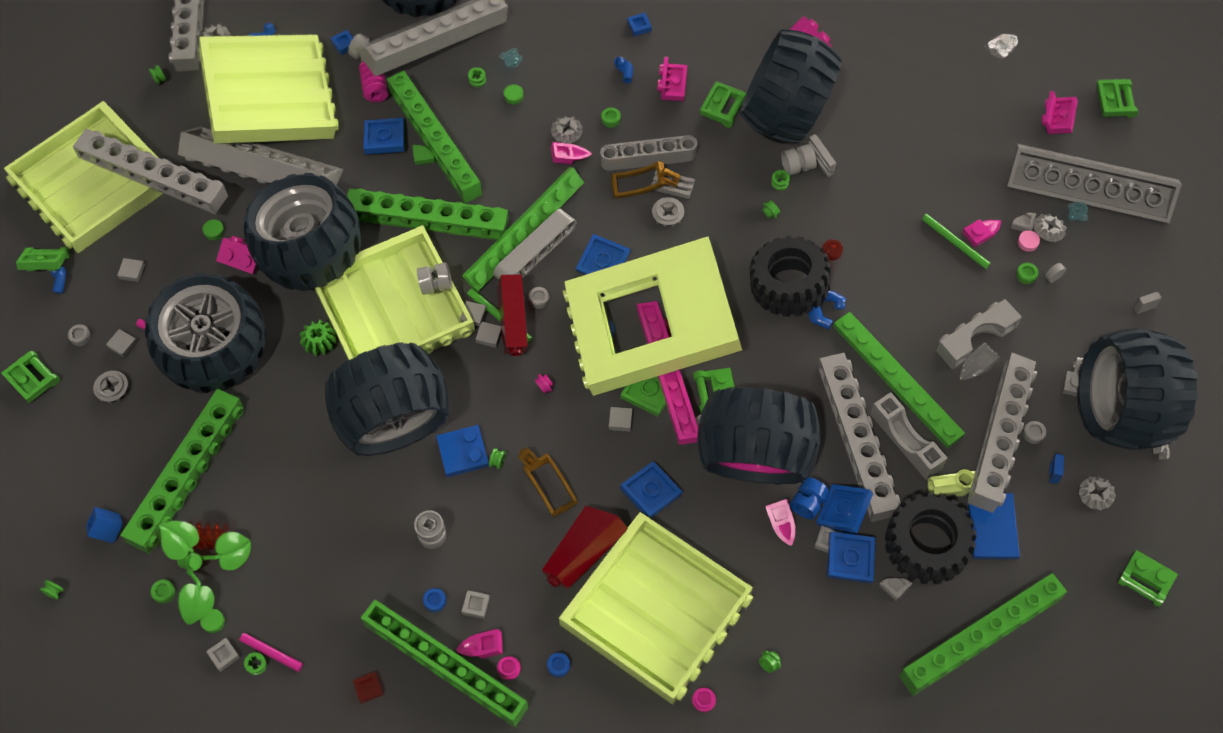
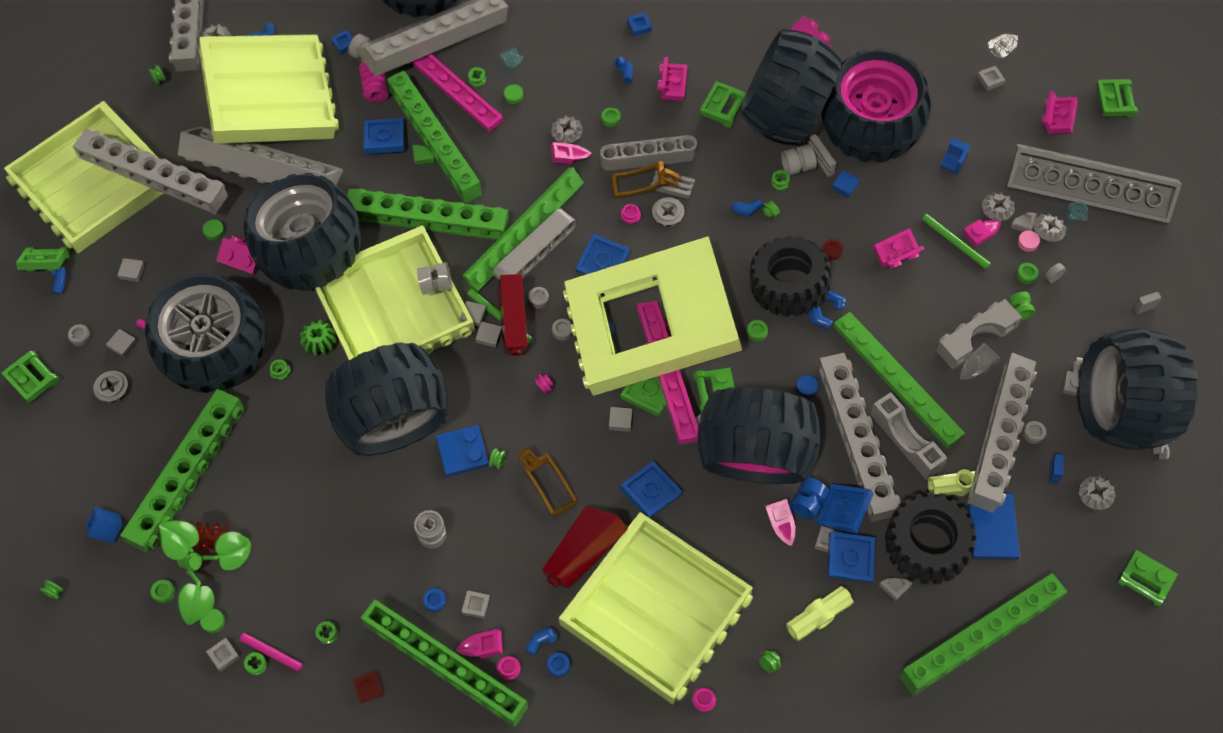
(277, 365): none -> bright green plate
(332, 635): none -> bright green bush
(458, 91): none -> dark pink plate
(540, 637): none -> blue arm
(562, 329): none -> light grey tile
(630, 214): none -> dark pink plate
(746, 209): none -> blue arm
(757, 330): none -> bright green tile
(807, 386): none -> blue tile
(819, 613): none -> yellowish green piece
(845, 184): none -> blue tile
(872, 125): none -> black wheel
(897, 248): none -> dark pink bracket
(955, 156): none -> blue panel
(991, 78): none -> light grey tile
(1000, 213): none -> light grey gear
(1021, 303): none -> bright green wheel

